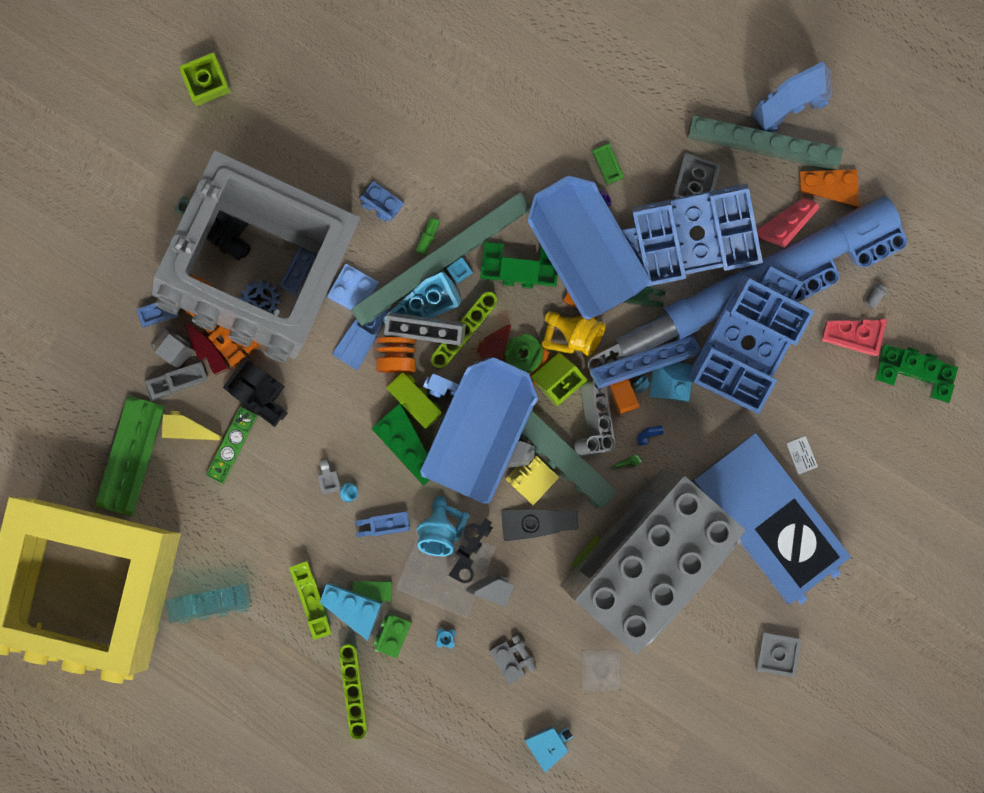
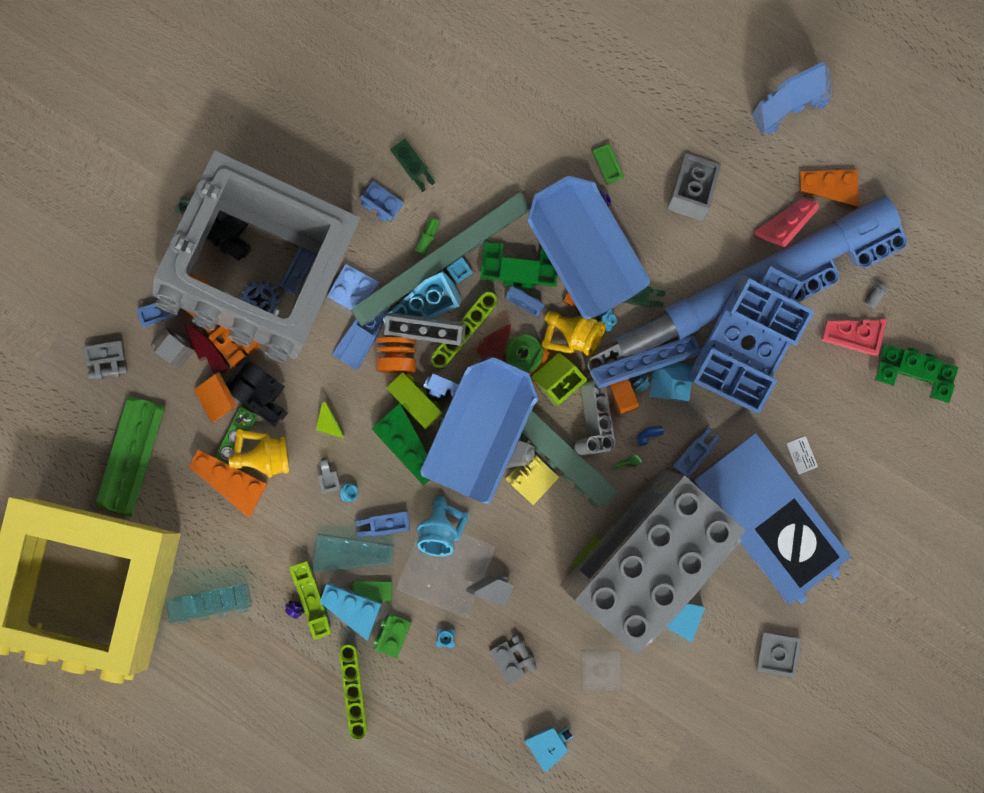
(103, 354): none -> light grey plate
(175, 381): light grey slope -> none
(182, 427): light yellow slope -> none
(204, 79): lime brick -> none
(215, 397): none -> orange tile
(231, 483): none -> orange wing
(267, 456): none -> yellow piece
(294, 609): none -> dark purple plate
(327, 422): none -> lime slope
(347, 553): none -> clear light blue wing
(411, 163): none -> clear green hinge
(474, 545): black plate -> none
(524, 301): none -> medium blue plate
(536, 523): dark grey piece -> none
(609, 319): none -> medium azure plate
(665, 242): medium blue piece -> none
(687, 621): none -> medium azure torso
(695, 454): none -> medium blue hinge
(765, 143): sand green brick -> none

